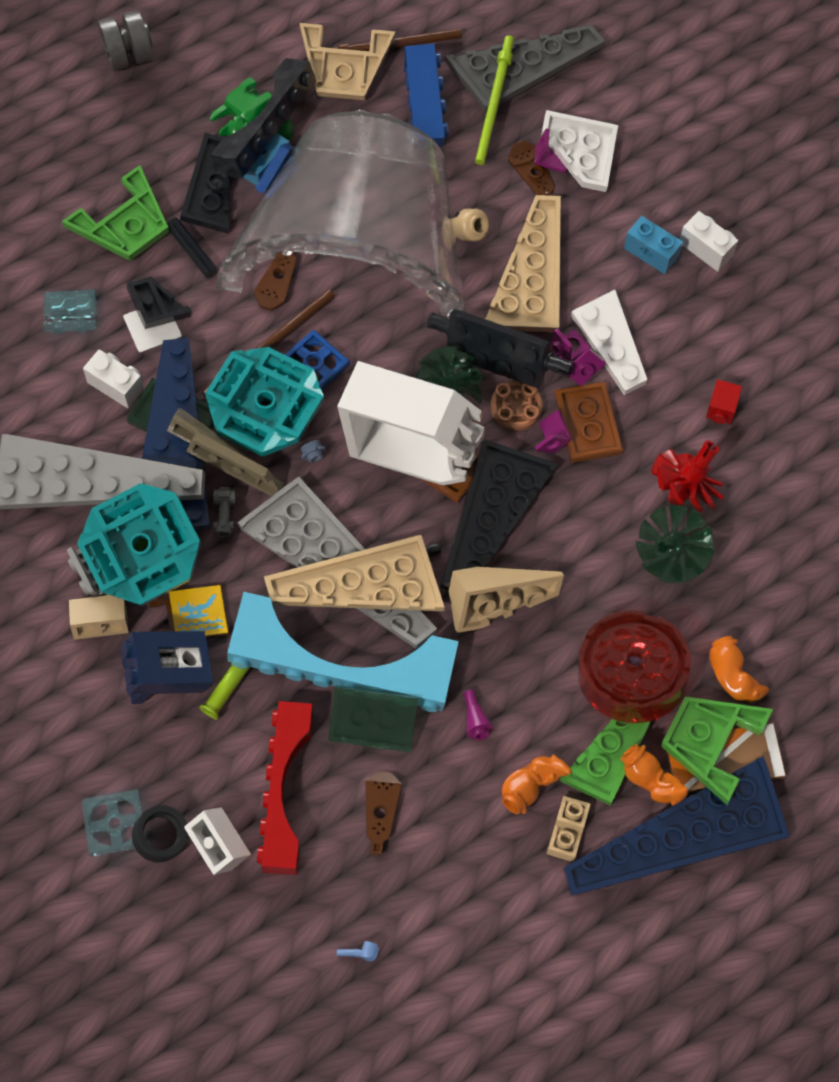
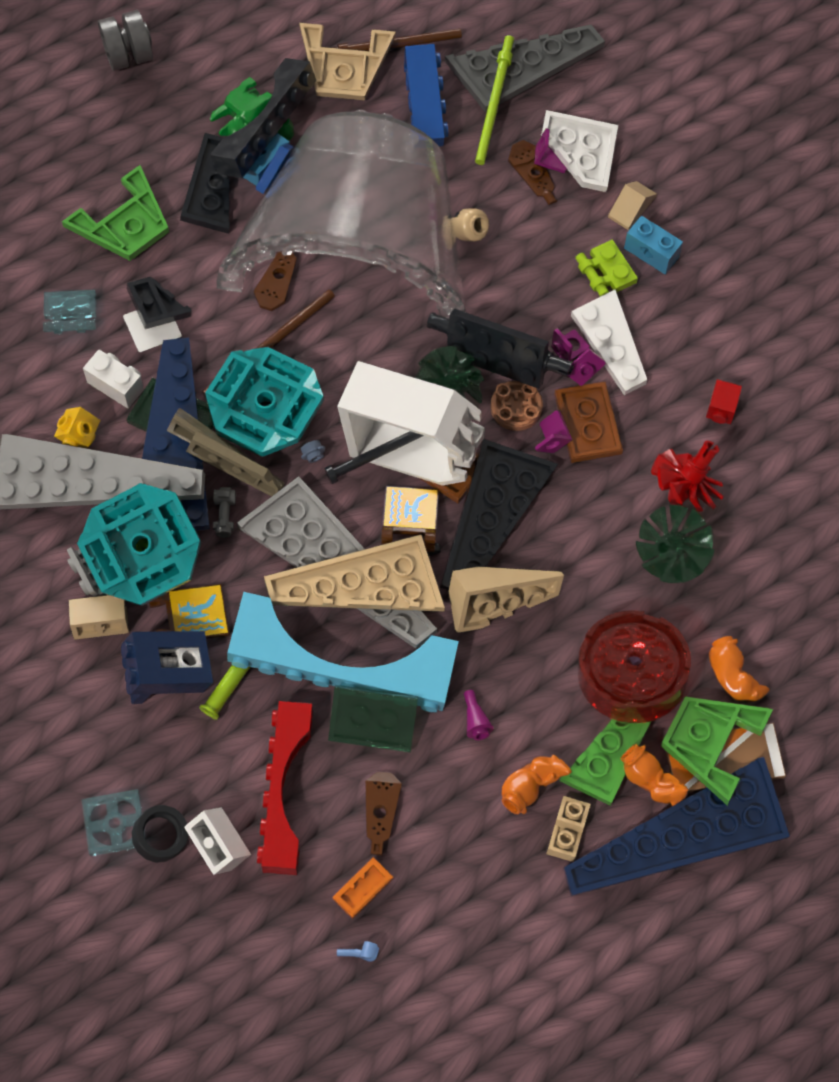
(77, 428): none -> yellow brick
(192, 248): black axle -> none
(316, 339): blue piece -> none
(333, 473): none -> black bar
(362, 888): none -> orange plate
(411, 513): none -> flag
(531, 282): tan wing -> none
(612, 265): none -> lime plate
(631, 204): none -> tan slope
(708, 241): white brick -> none

